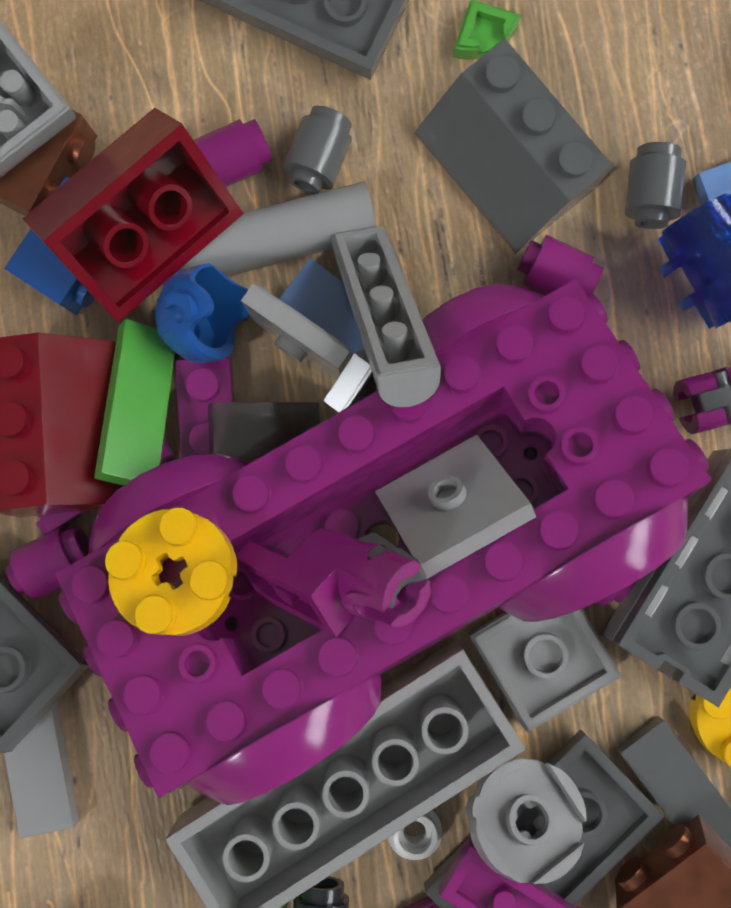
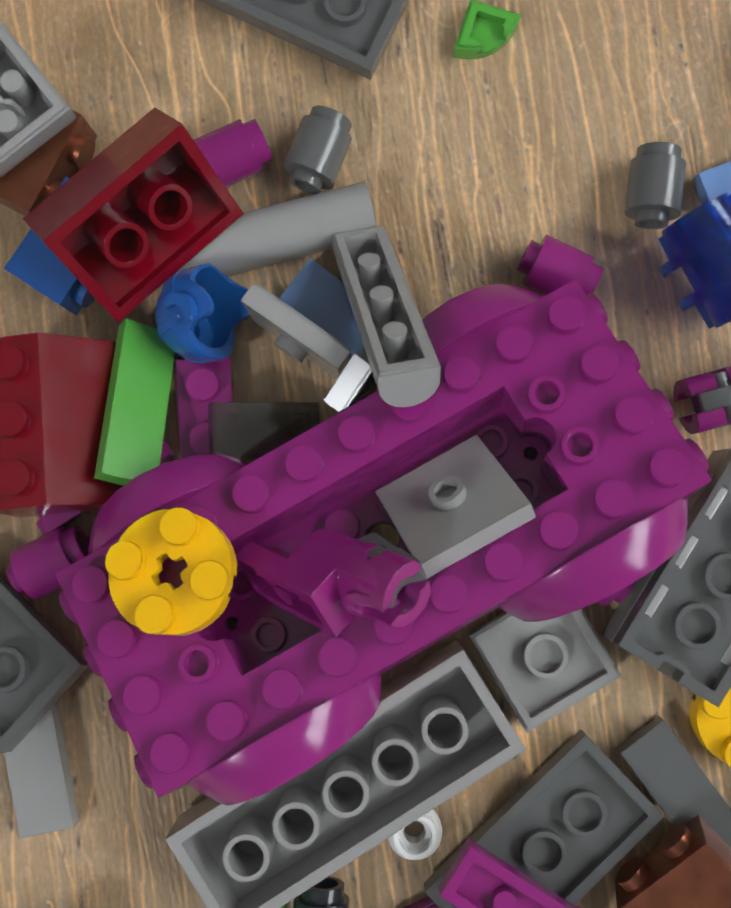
(512, 146): dark grey slope -> none
(559, 825): light grey plate -> none

